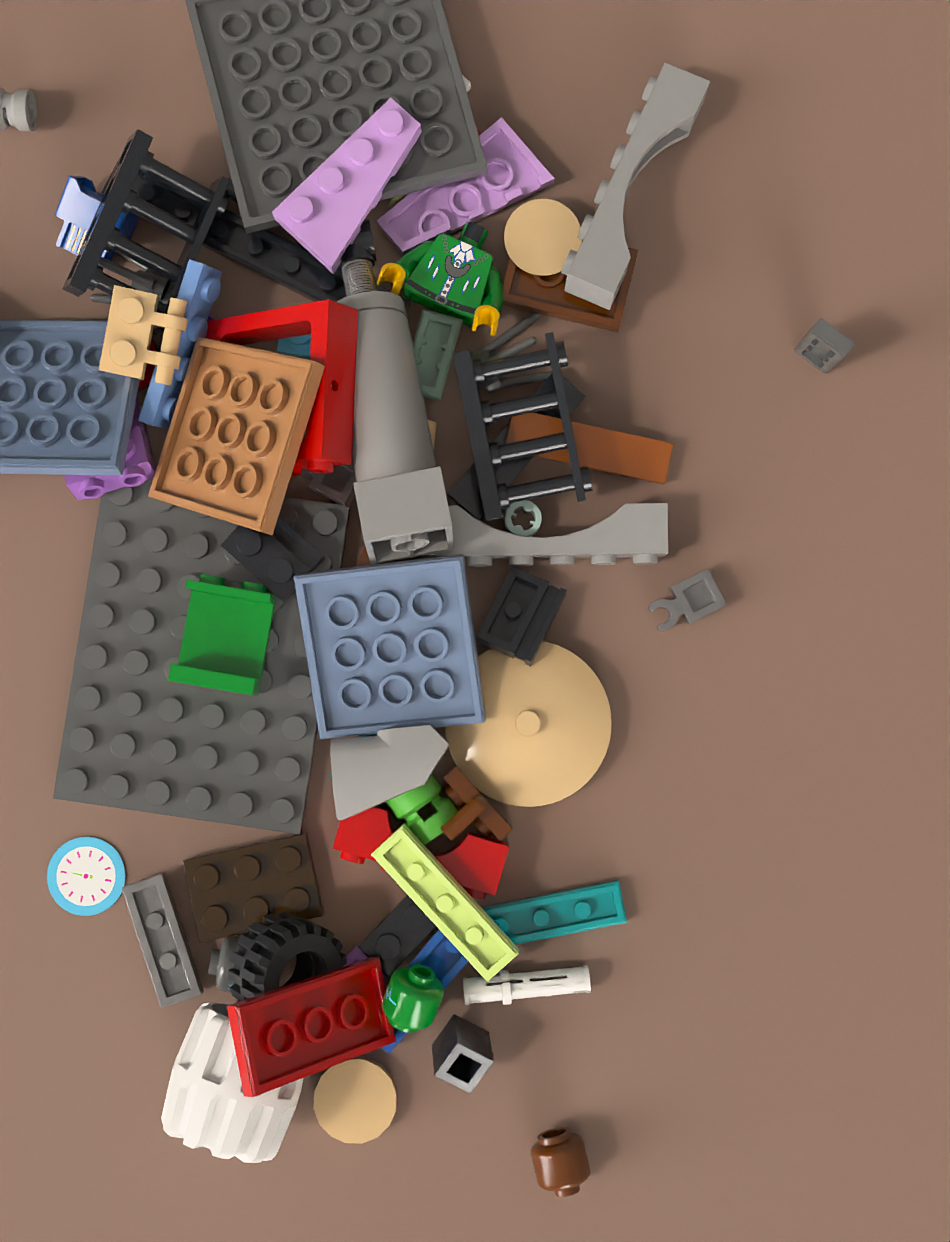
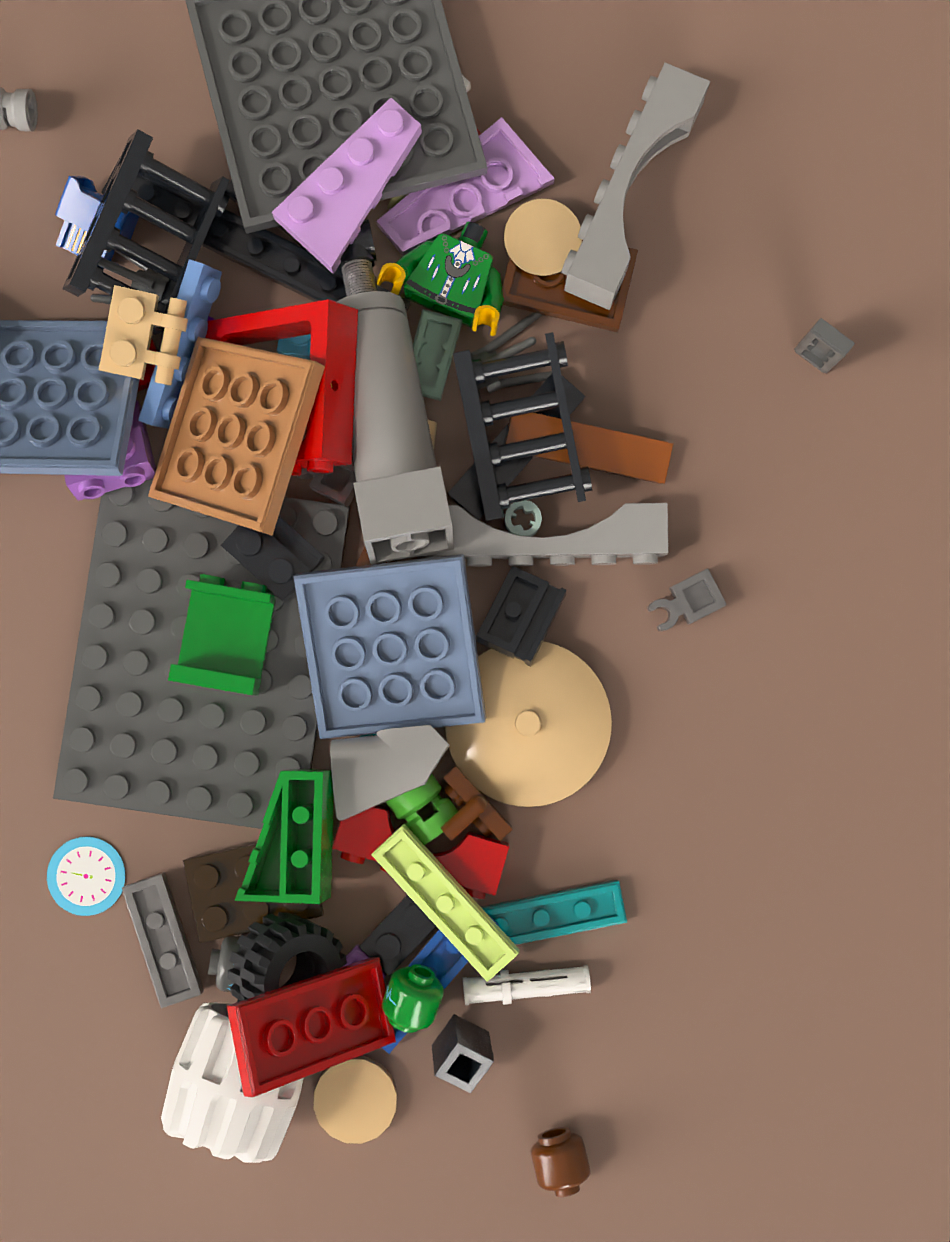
(295, 842): none -> green wedge

